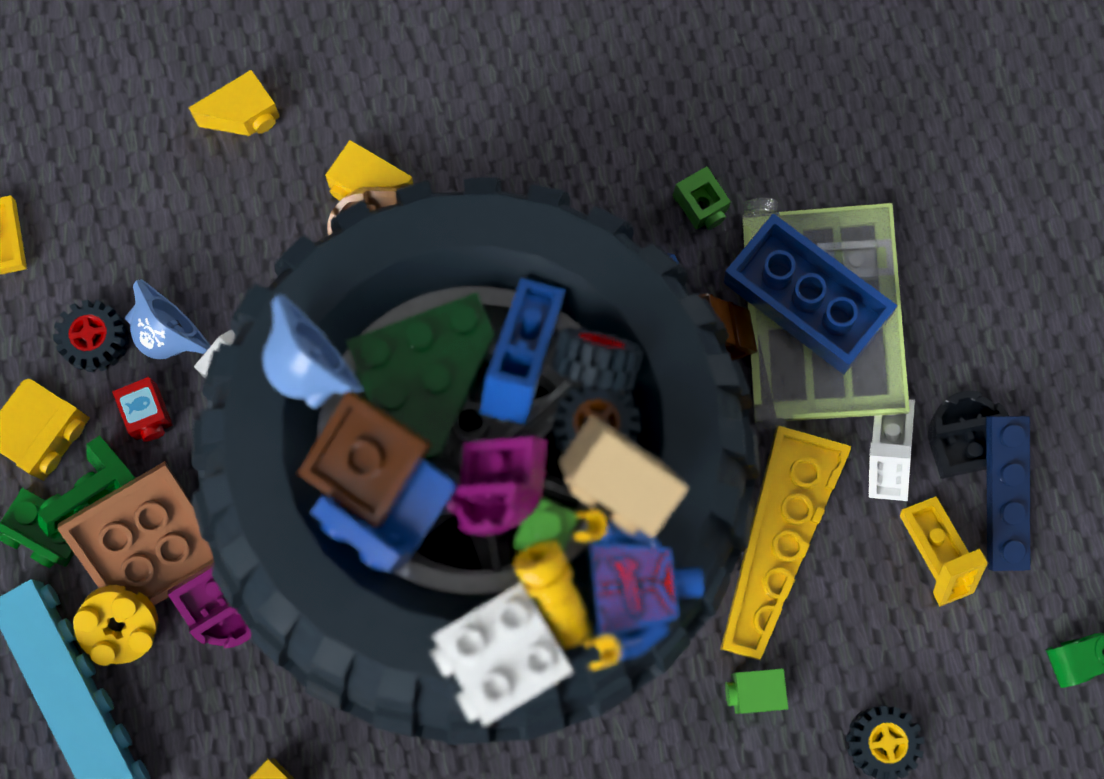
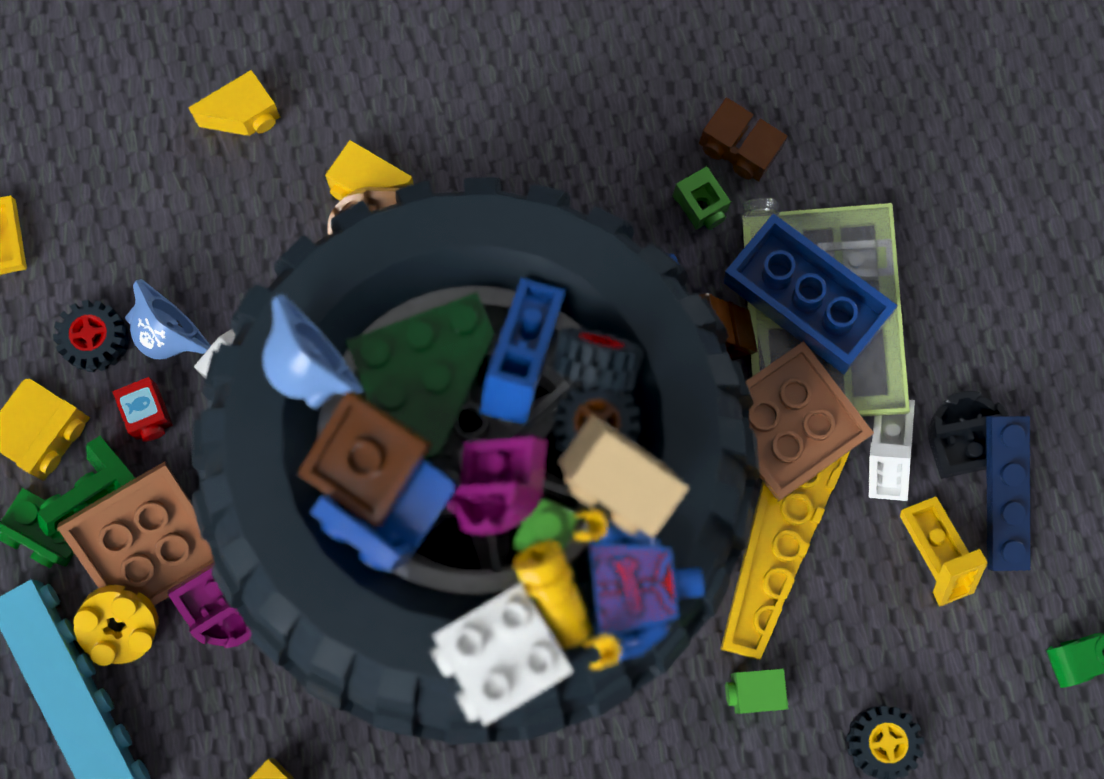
(727, 129): none -> reddish brown piece
(800, 420): none -> nougat plate

